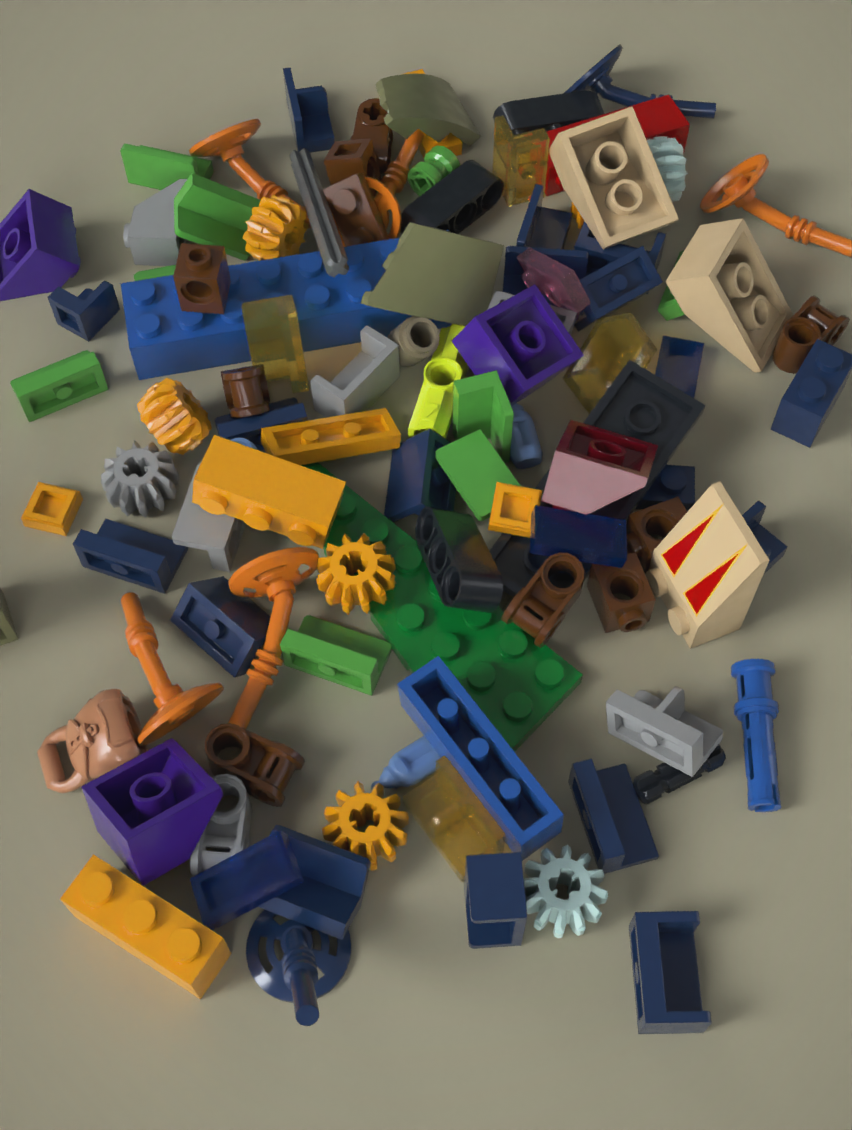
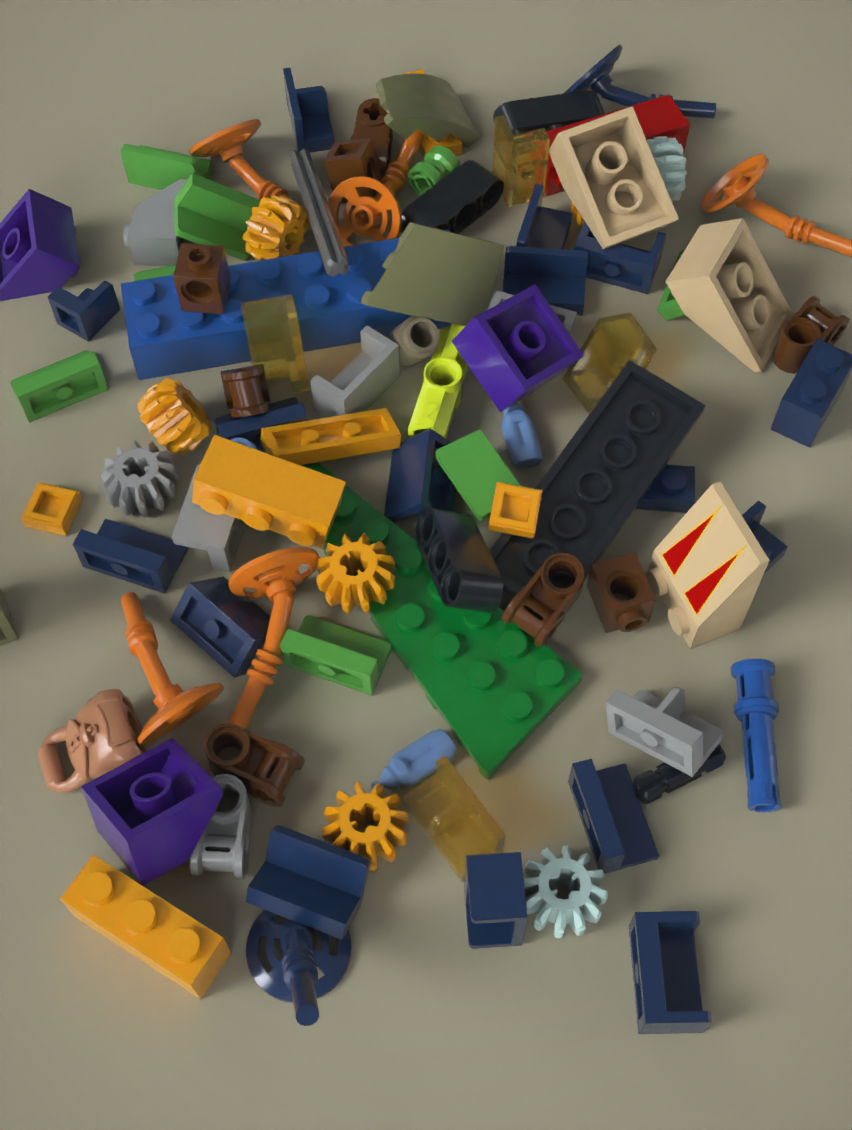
(246, 880): clear blue tile -> none
(355, 211): reddish brown plate -> none
(481, 756): blue brick -> none
(483, 405): bright green panel -> none
(553, 280): clear pink plate -> none
(584, 536): clear blue tile -> none
(596, 468): slope -> none
(618, 285): dark blue panel -> none
(652, 521): reddish brown brick -> none
(680, 363): clear blue tile -> none

